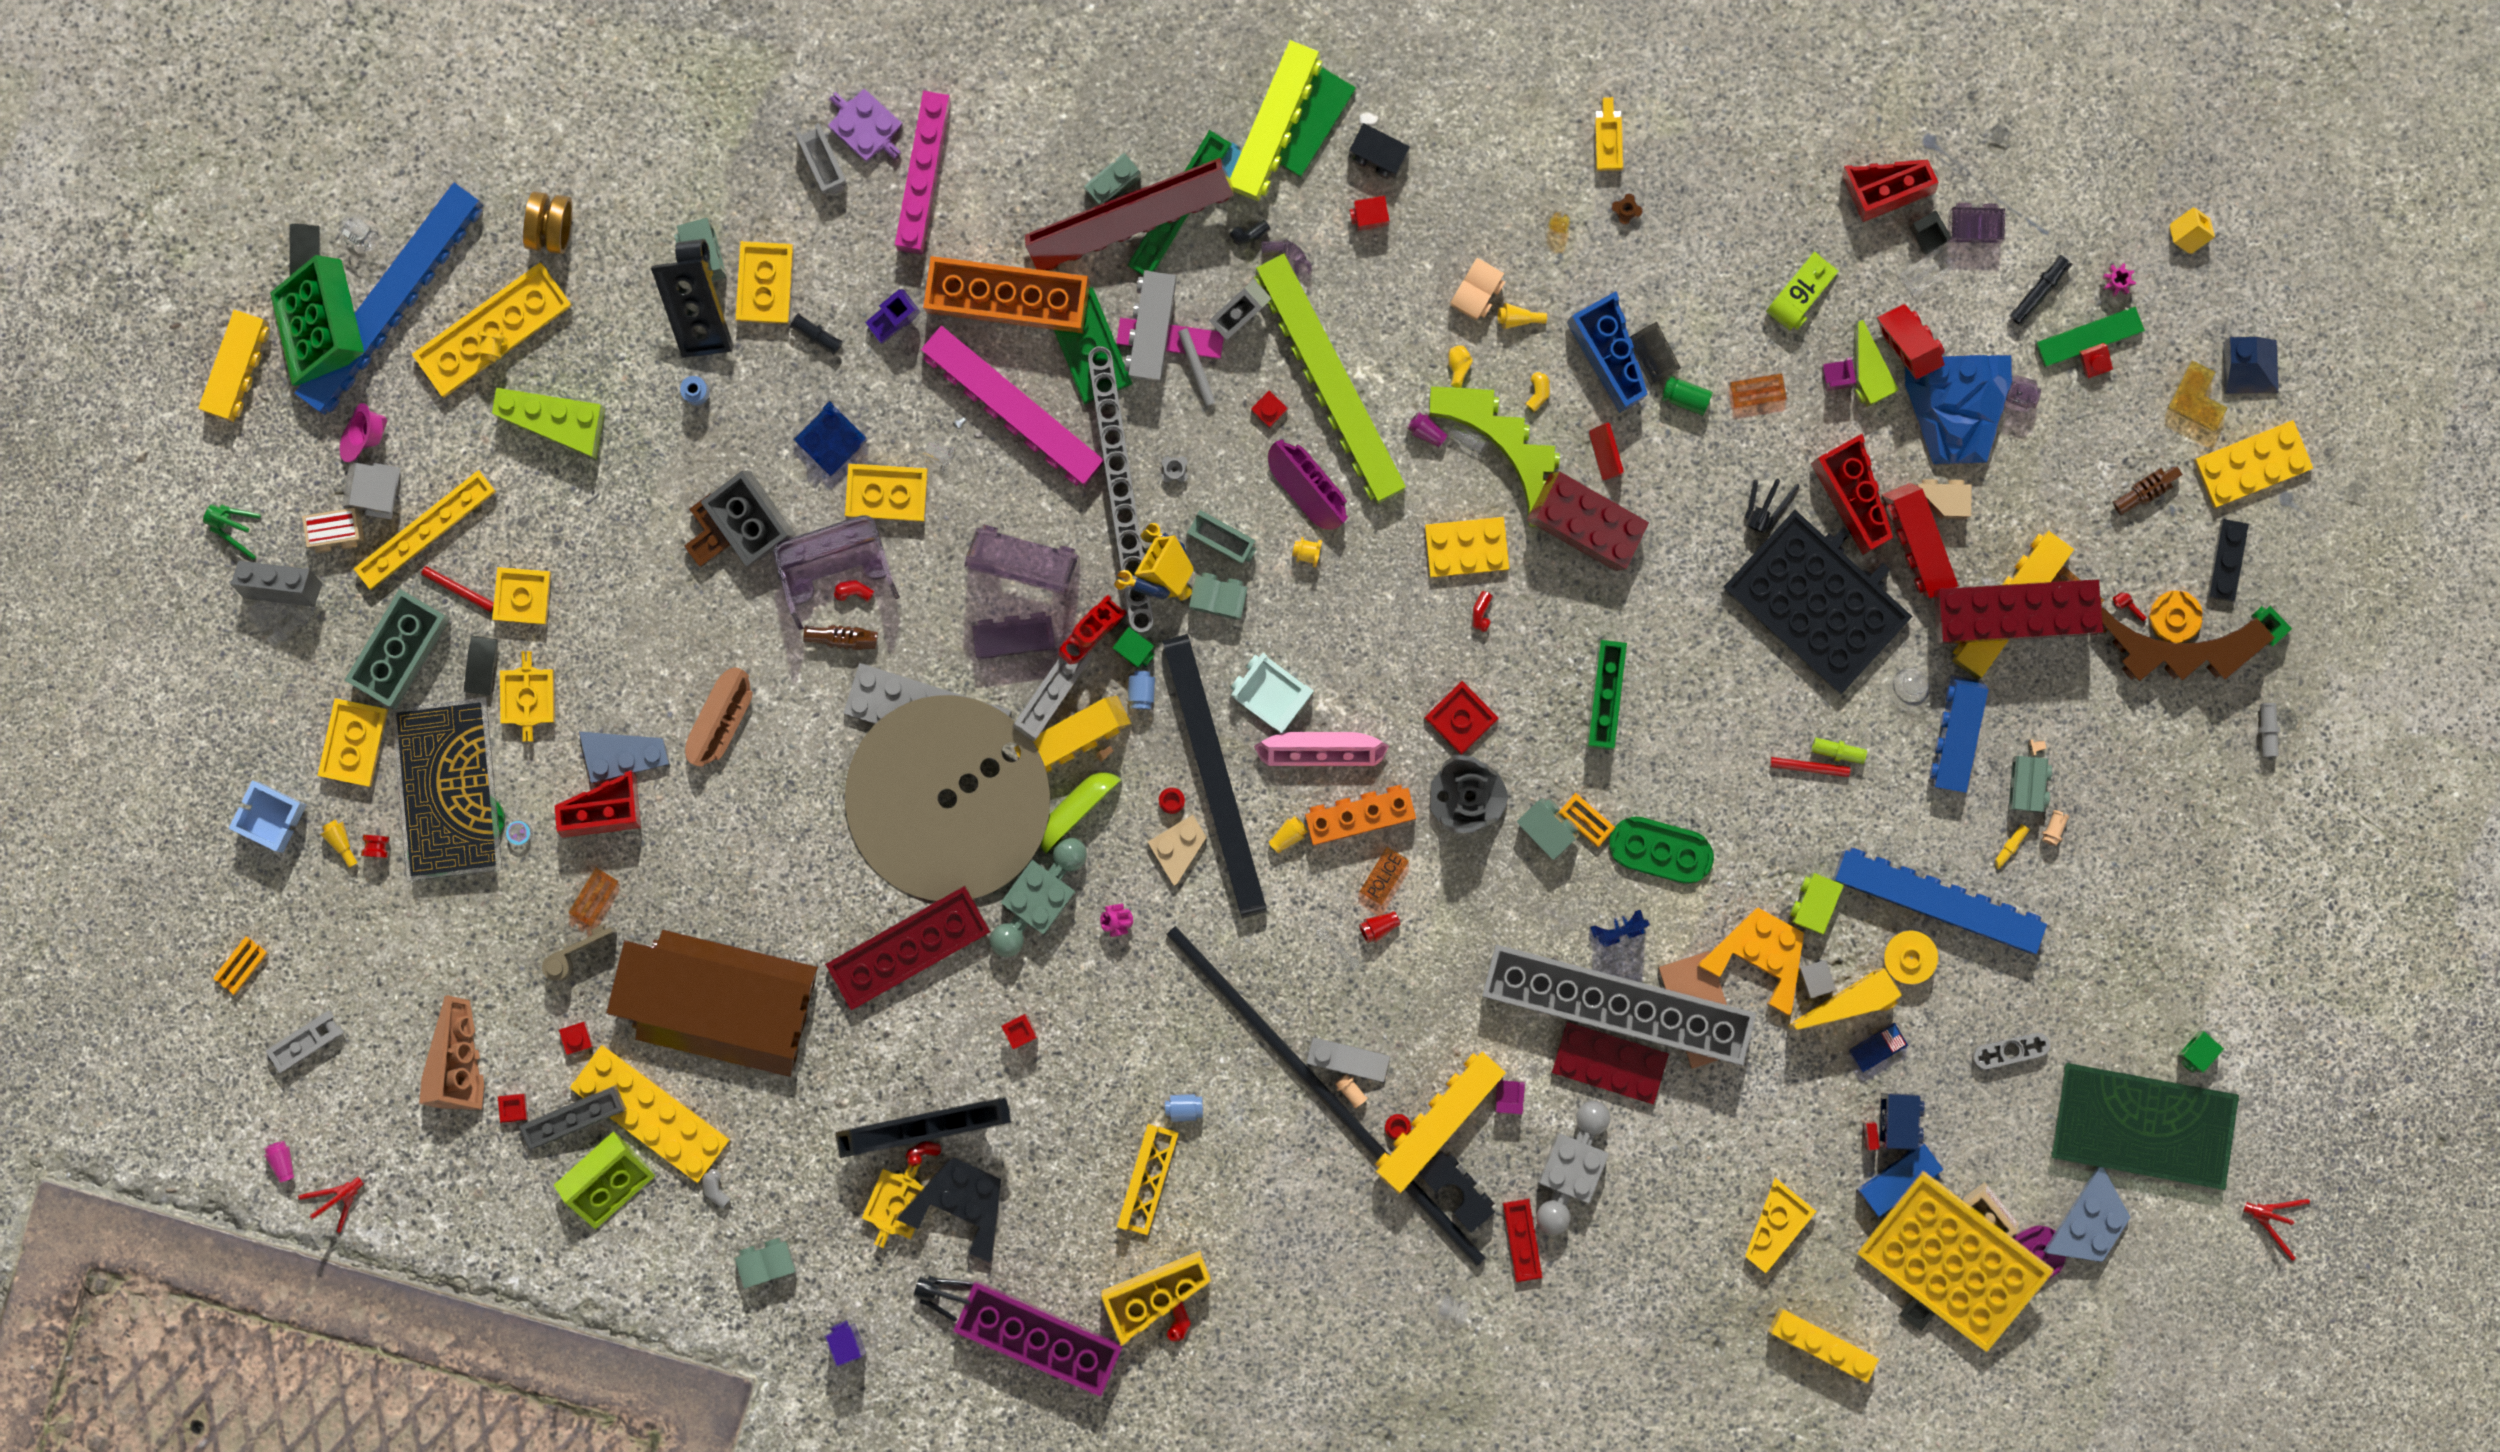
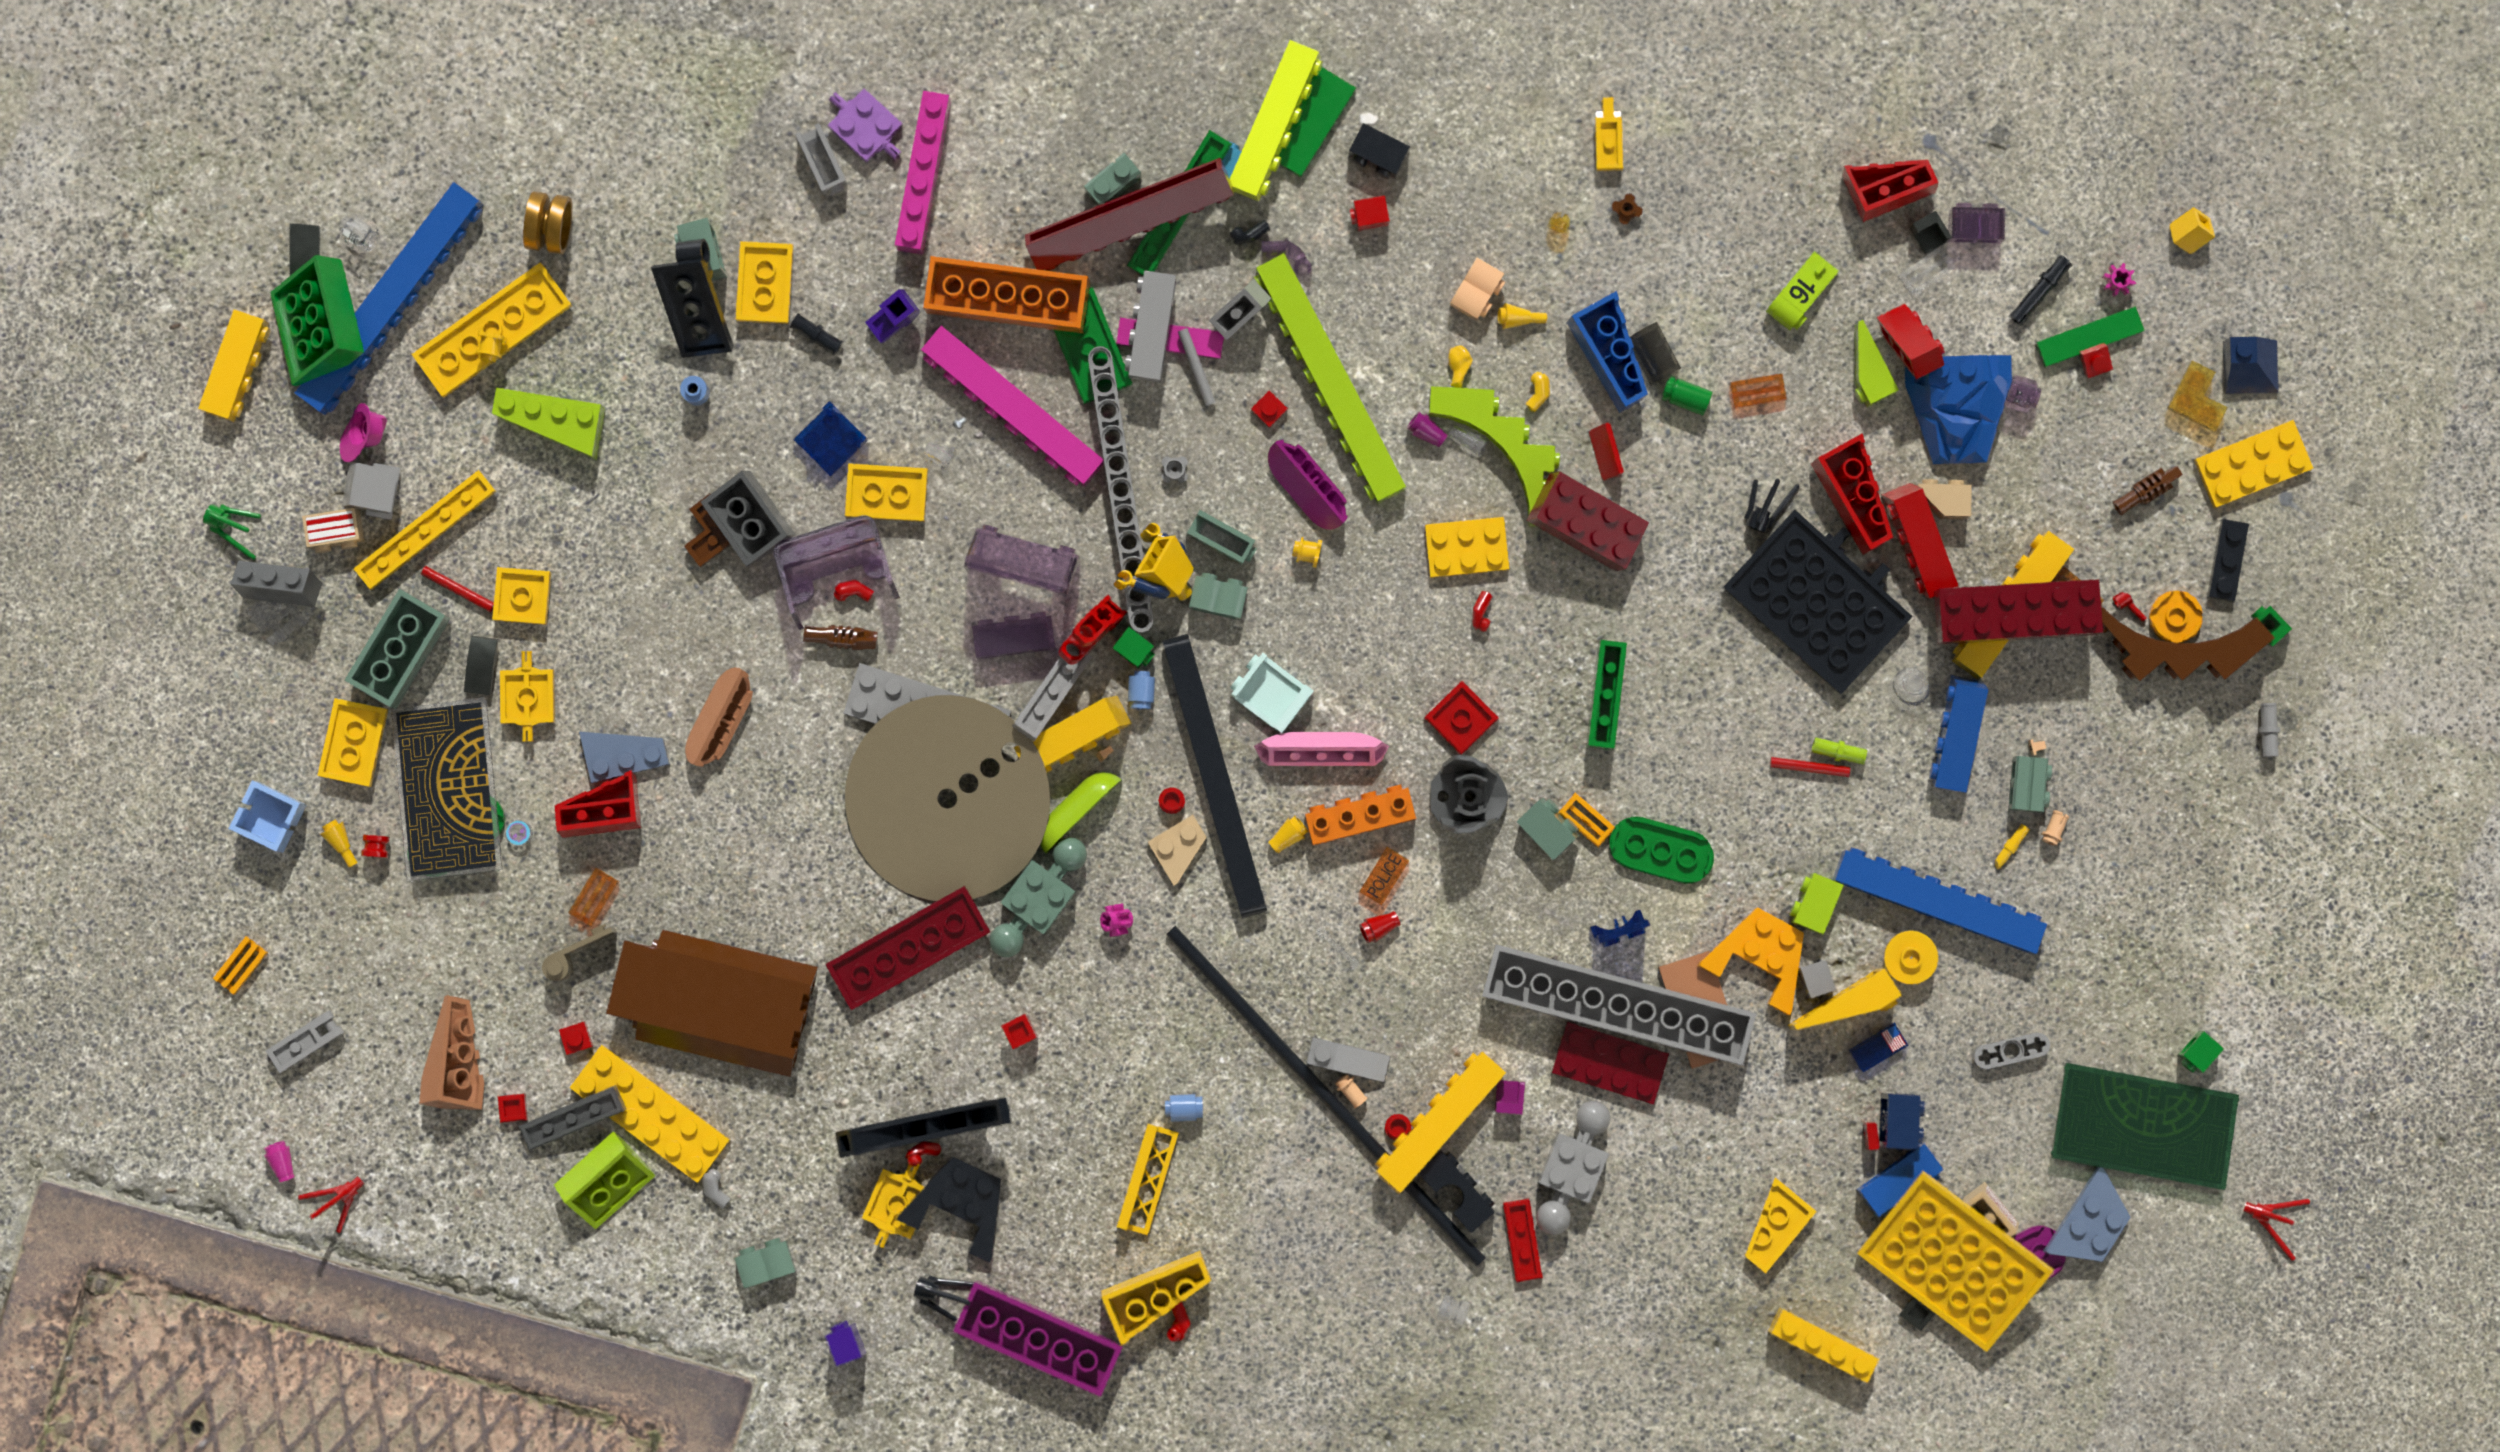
(1839, 374): magenta panel -> none

